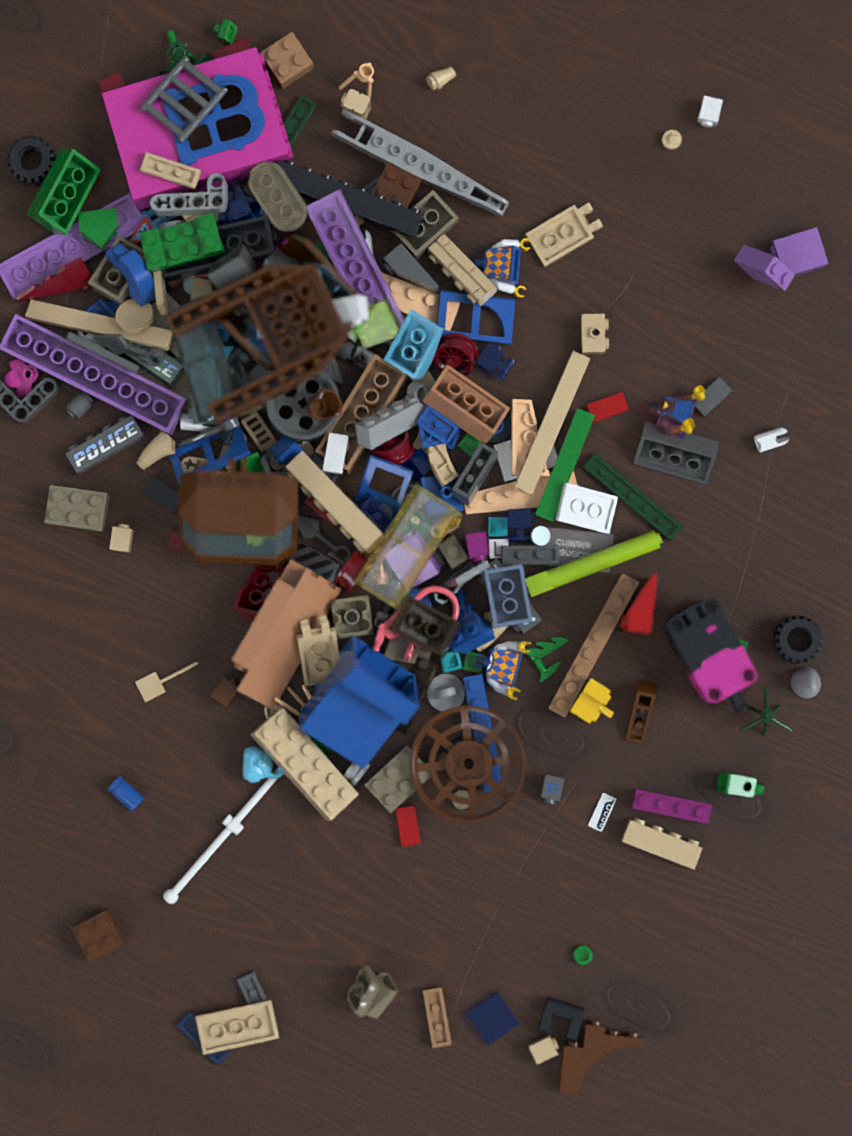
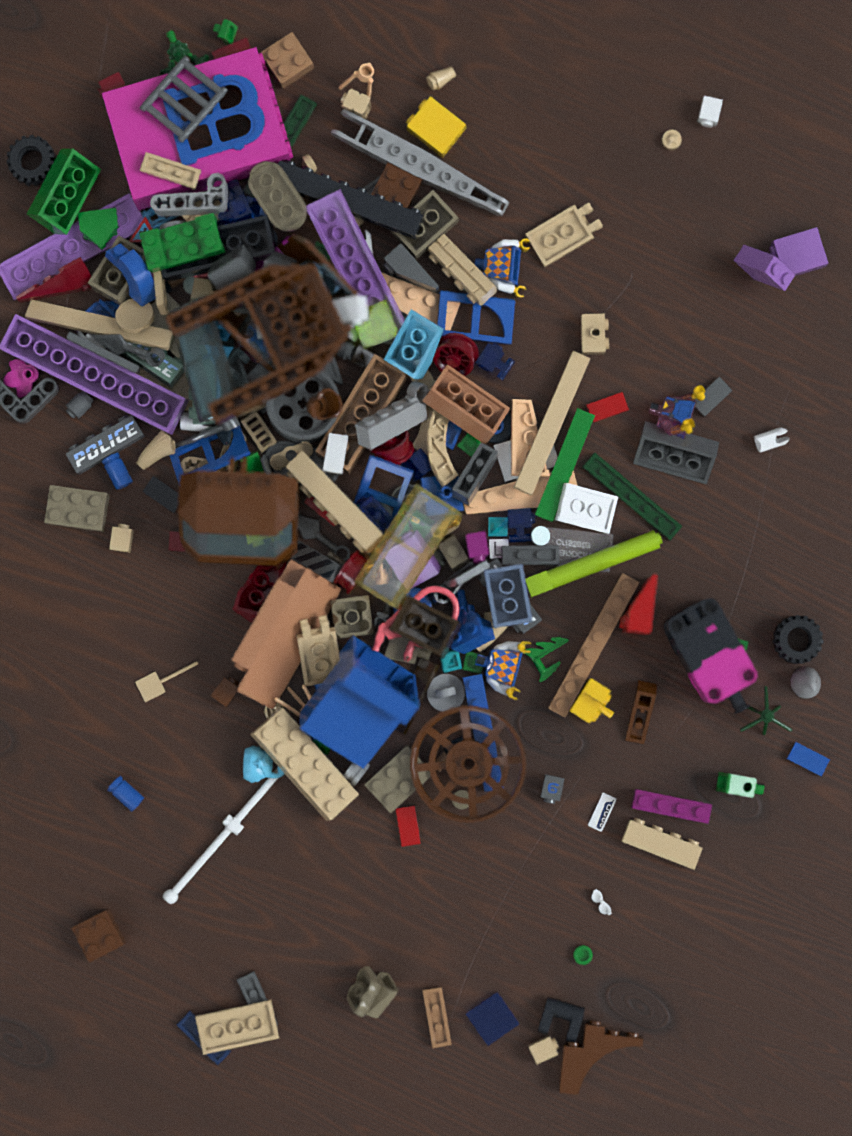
(117, 471): none -> blue piece
(285, 450): blue brick -> none
(308, 162): none -> tan tile
(435, 126): none -> yellow brick
(435, 428): blue slope -> none
(597, 897): none -> white piece
(808, 759): none -> blue tile

